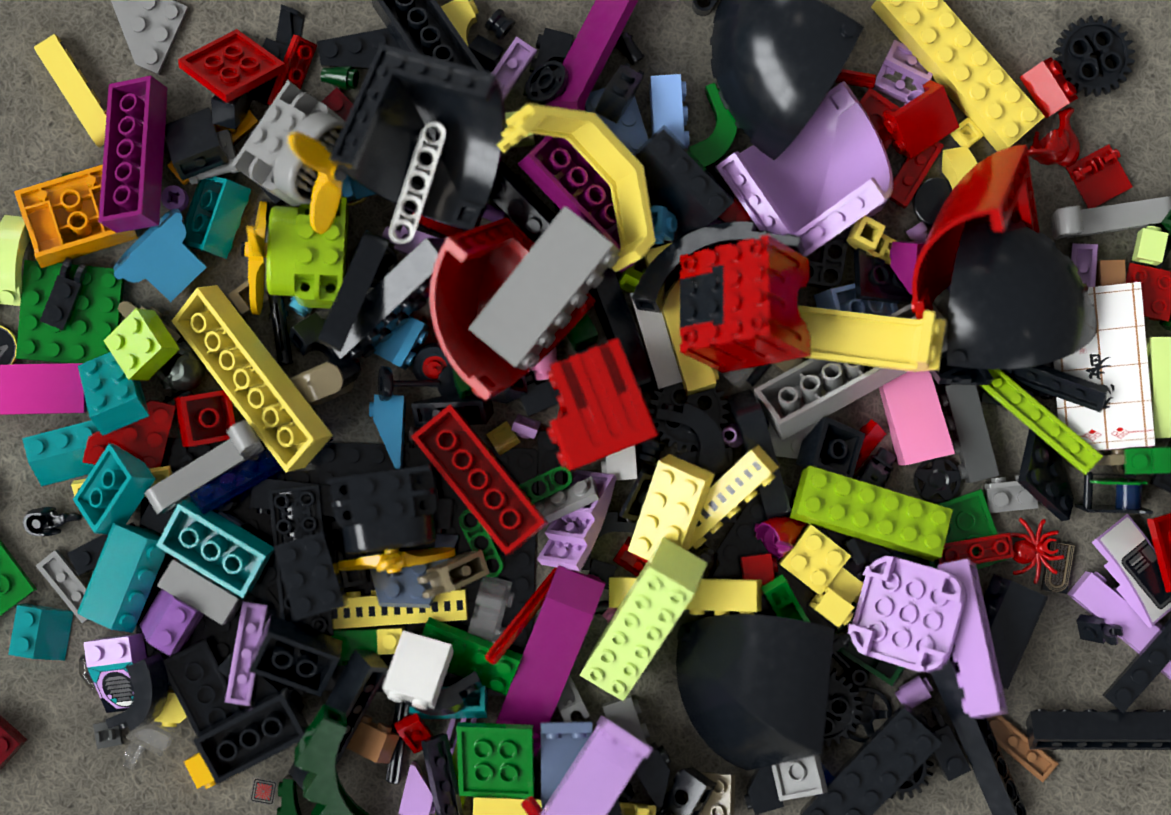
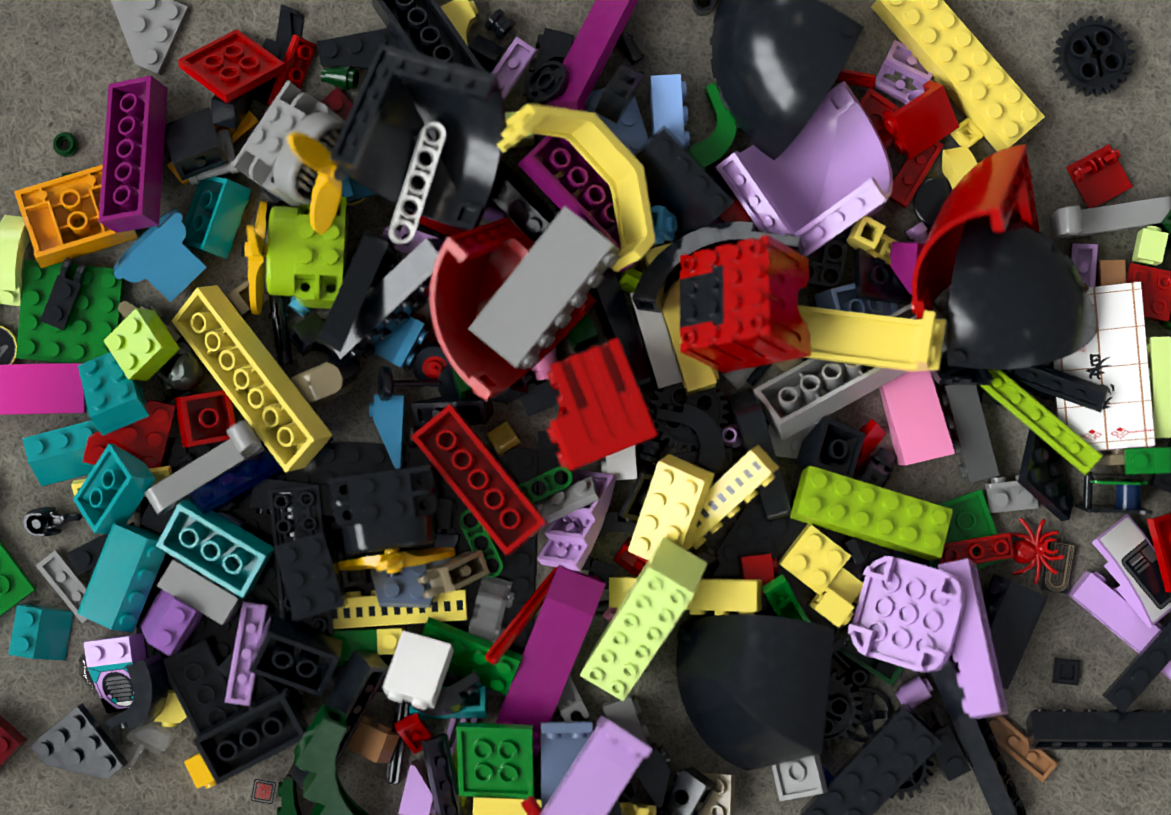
(58, 141): none -> dark green plate
(73, 87): light yellow beam -> none
(79, 746): none -> plate
(178, 201): medium lavender wheel -> none
(525, 427): lavender plate -> none
(762, 791): black slope -> none
(779, 534): hat -> none
(937, 480): black wheel -> none
(1049, 87): brick -> none
(1058, 146): red piece -> none
(1065, 671): none -> black tile
(1096, 630): black plate -> none

